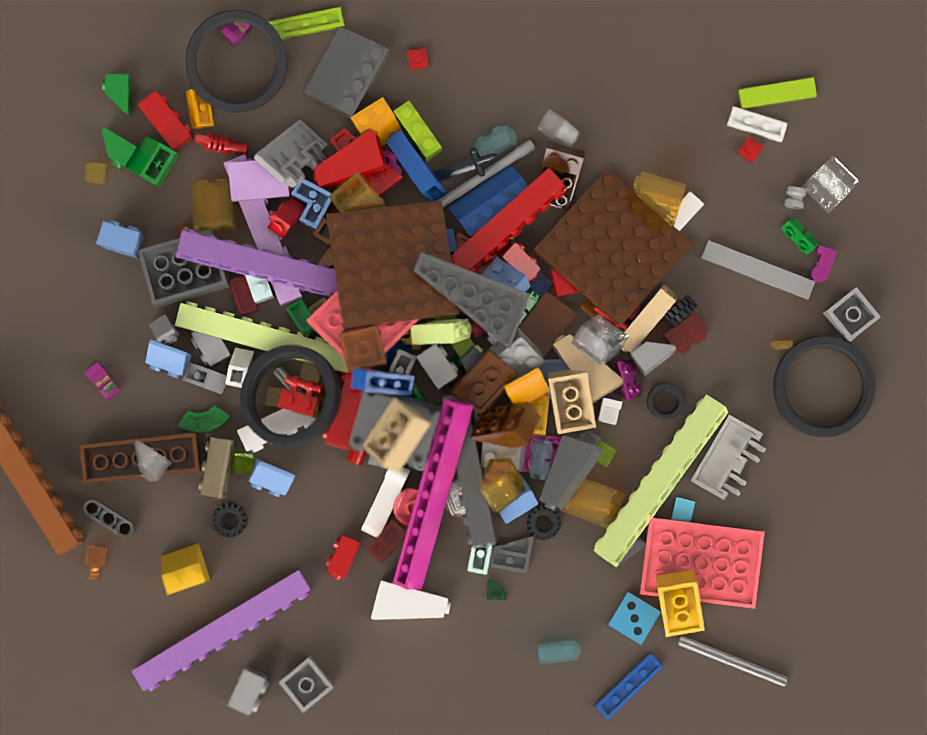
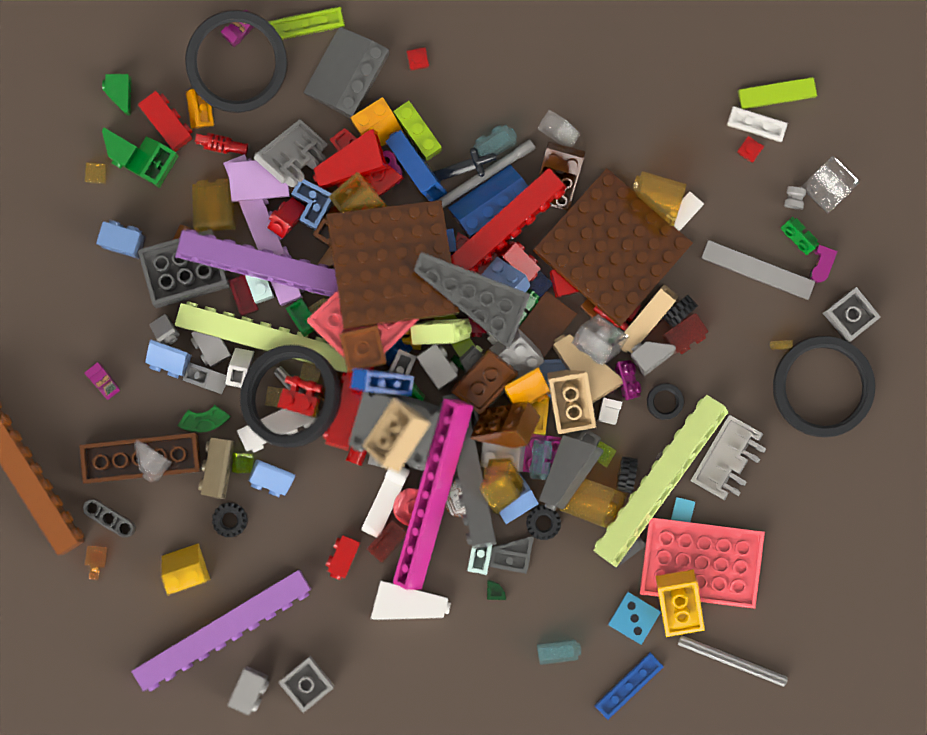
(626, 474): none -> black tyre

